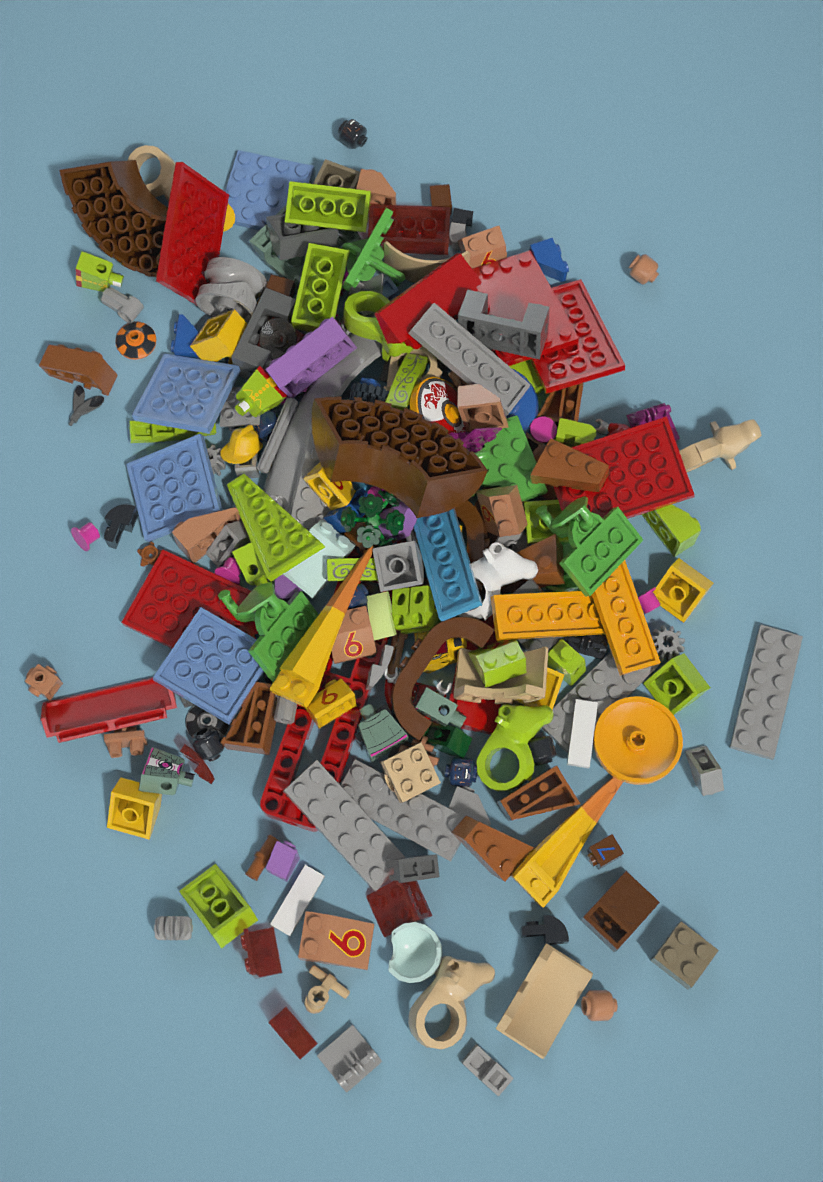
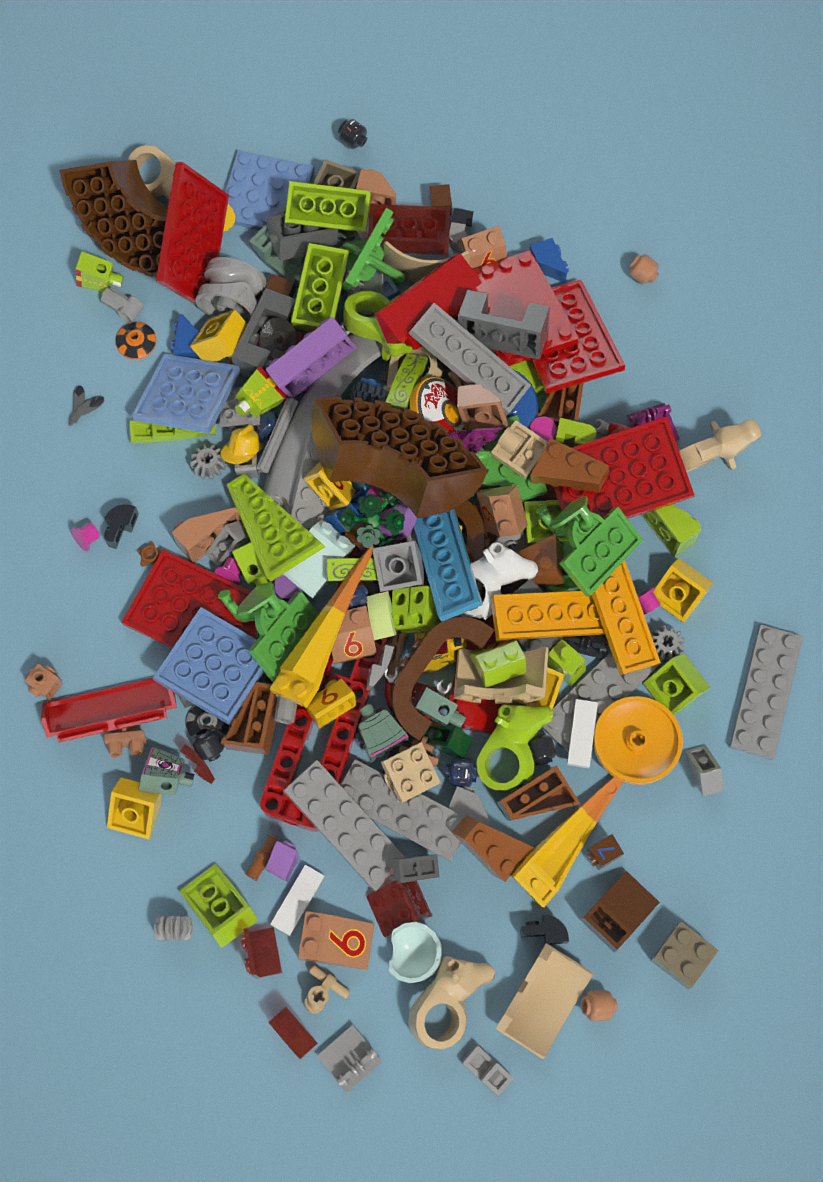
(78, 366): dark orange wedge -> none
(173, 486): medium blue plate -> none
(519, 449): none -> tan plate

